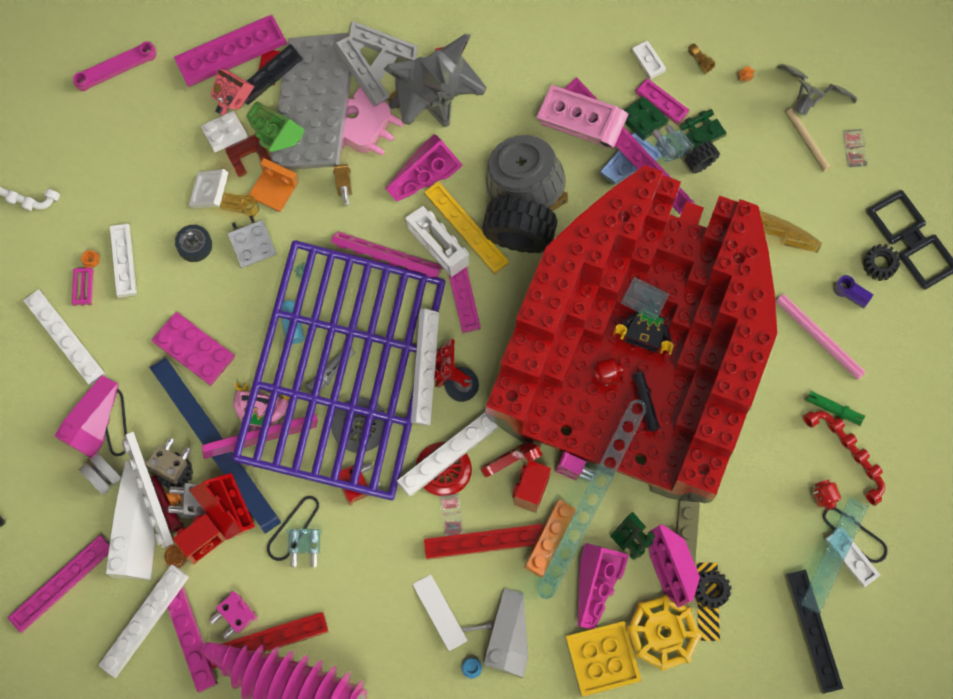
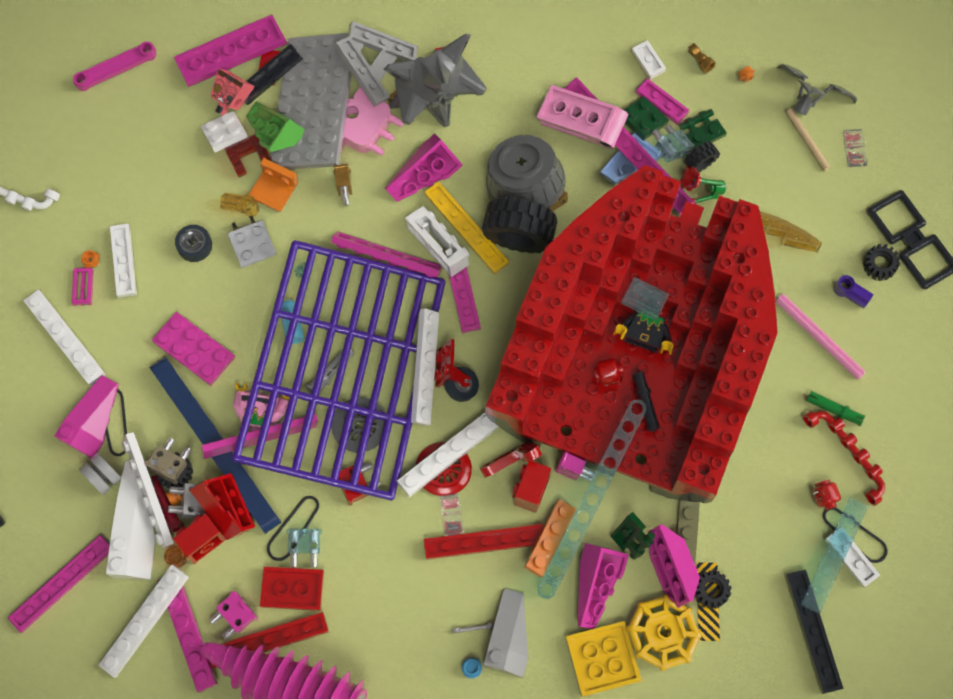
(208, 189): white plate -> none
(292, 588): none -> red plate
(440, 612): white sticker -> none
(691, 179): none -> plant

